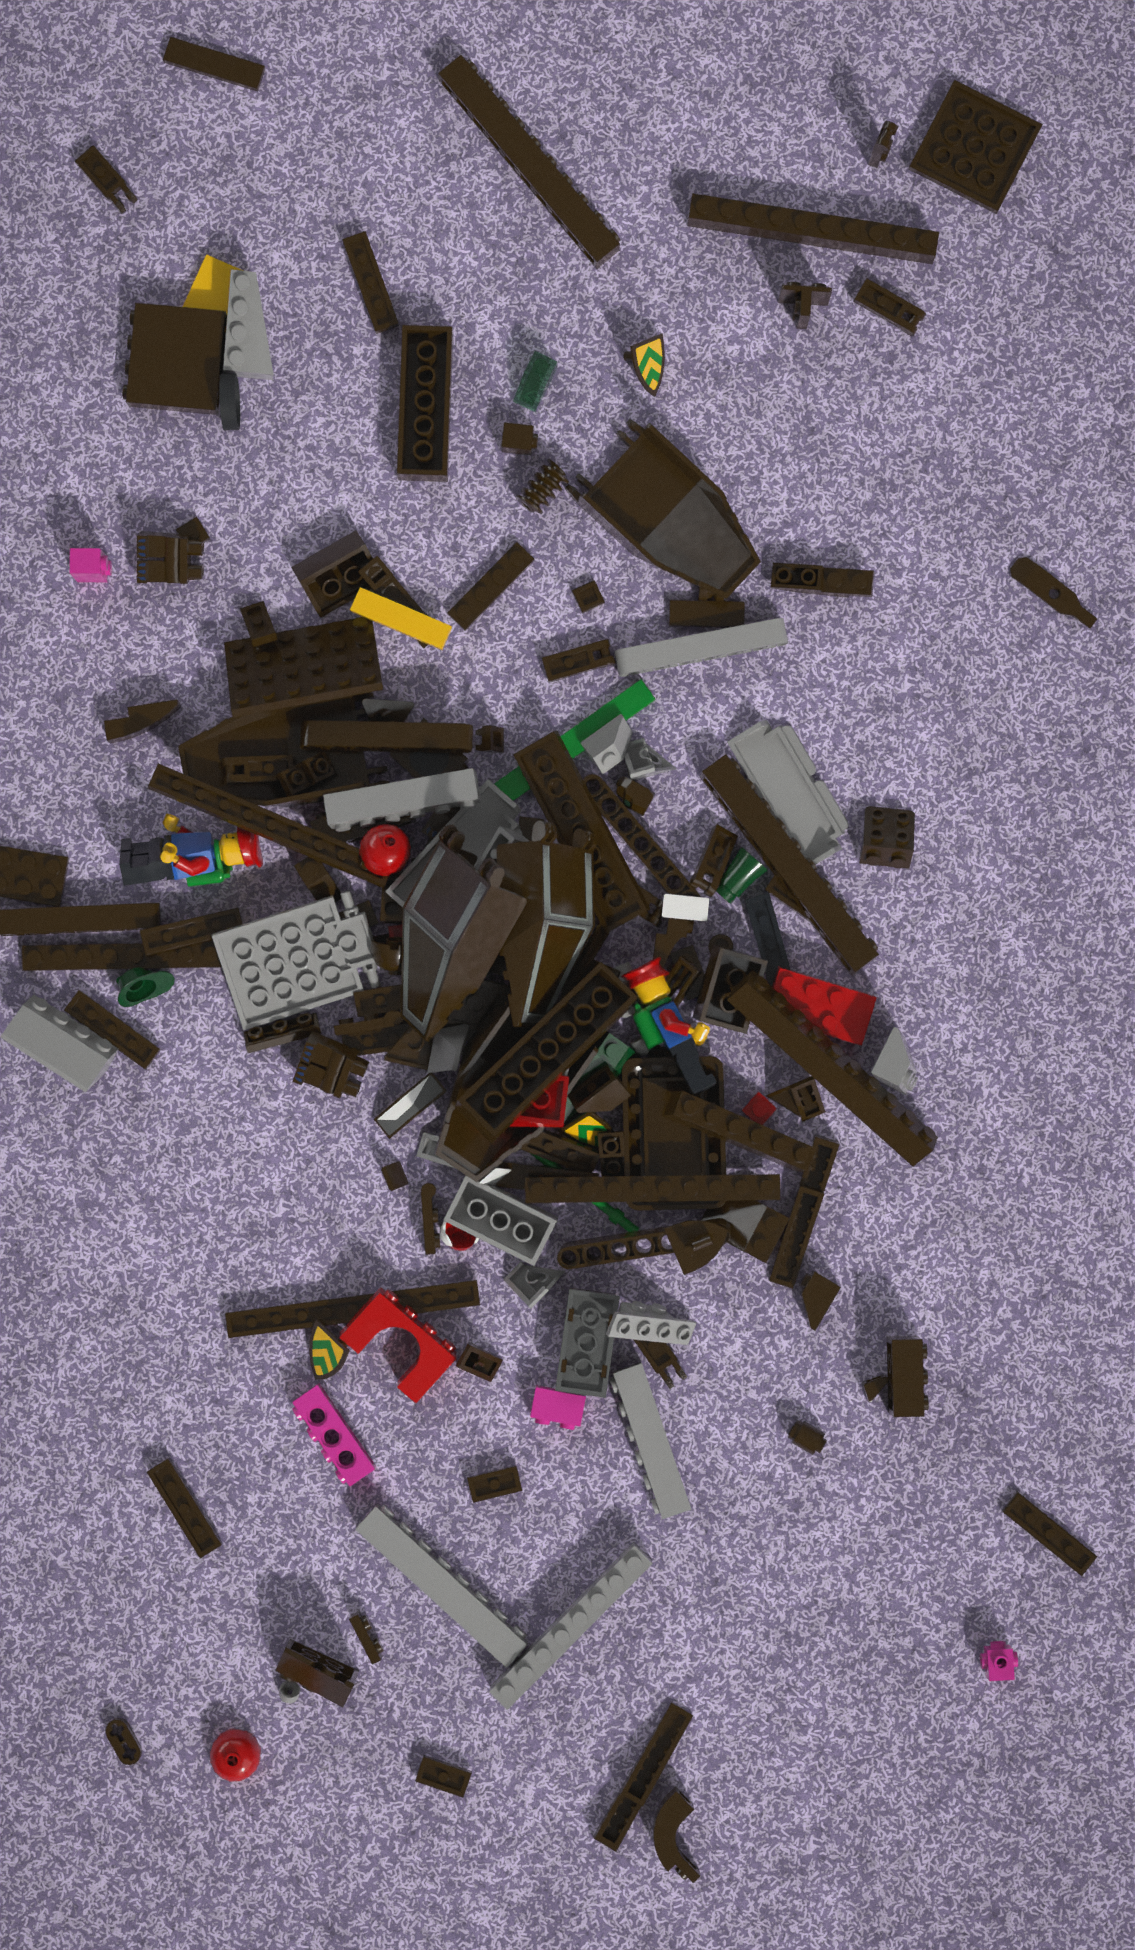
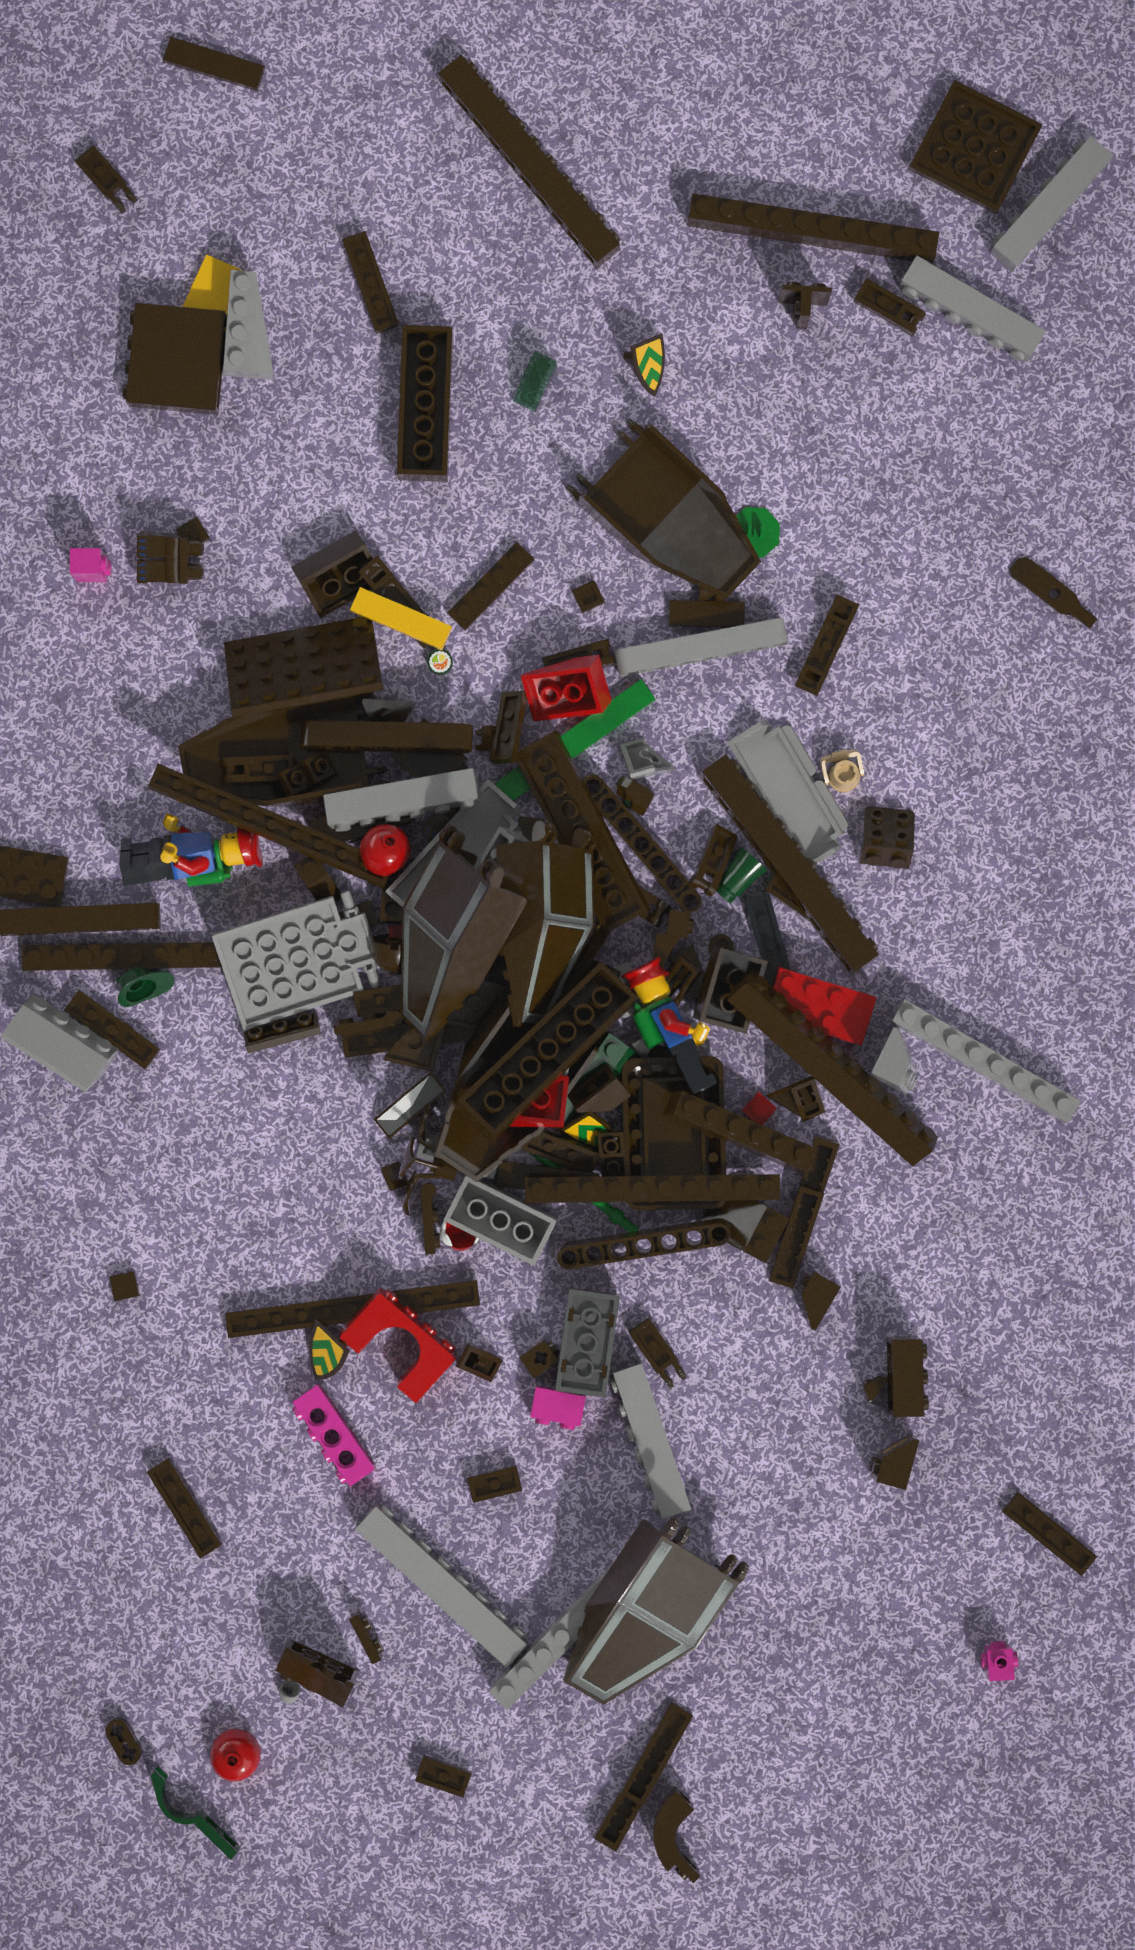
(124, 1286): none -> dark brown tile
(140, 720): dark brown slope -> none
(188, 931): dark brown plate -> none
(200, 1819): none -> dark green piece
(229, 401): black tyre -> none
(258, 623): dark brown plate -> none
(329, 1066): dark brown hips -> none
(439, 1167): none -> dark brown plant
(440, 662): none -> tile
(448, 1048): light grey slope -> none
(495, 1176): white sticker -> none
(508, 727): none -> dark brown plate
(518, 439): dark brown brick -> none
(532, 1282): light grey slope -> none
(536, 1368): none -> dark brown brick
(543, 488): dark brown piece -> none
(567, 689): none -> red slope
(608, 744): light grey slope -> none
(648, 1611): none -> dark brown windscreen
(649, 1324): light grey bracket -> none
(685, 907): white sticker -> none
(695, 1242): dark brown shield -> none
(760, 528): none -> green piece
(807, 1437): dark brown brick -> none
(821, 580): dark brown slope -> none
(826, 645): none -> dark brown slope
(843, 774): none -> tan piece
(883, 144): dark brown plate -> none
(895, 1462): none -> dark brown slope
(971, 309): none -> light grey brick
(985, 1061): none -> light grey brick
(1051, 204): none -> light grey brick

